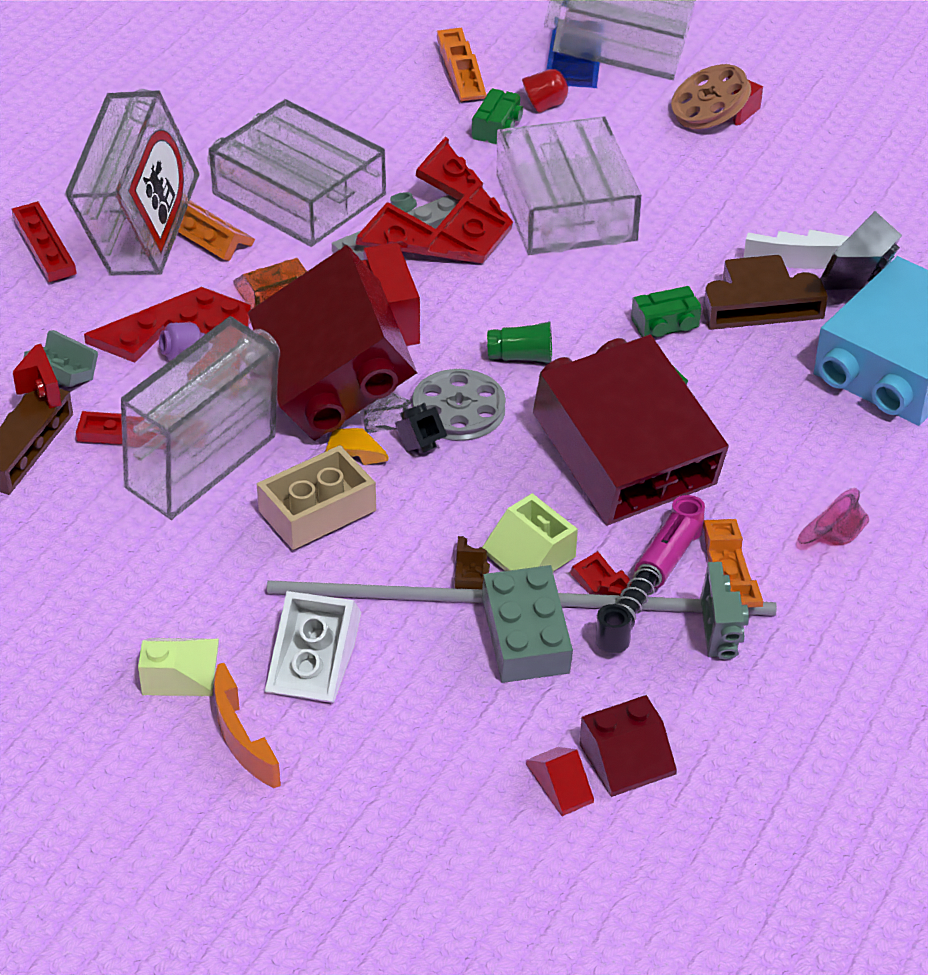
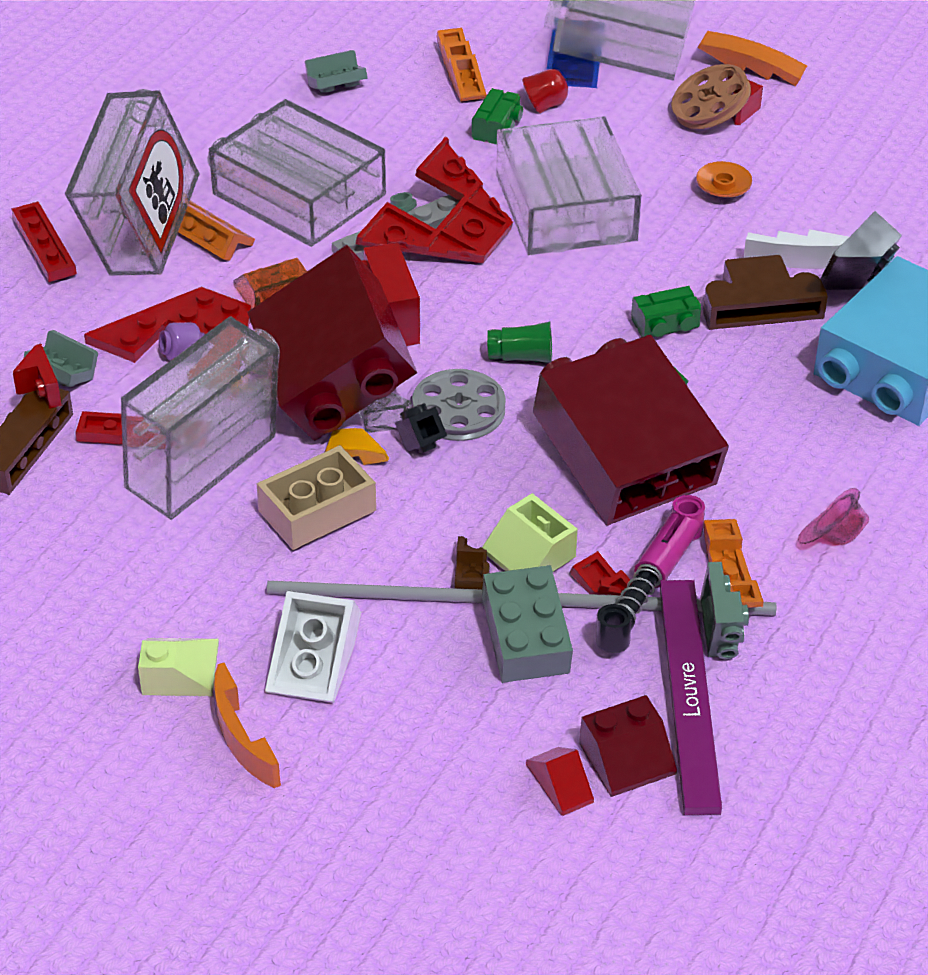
(334, 70): none -> sand green bracket
(690, 699): none -> magenta tile
(724, 179): none -> orange dish
(753, 55): none -> orange slope

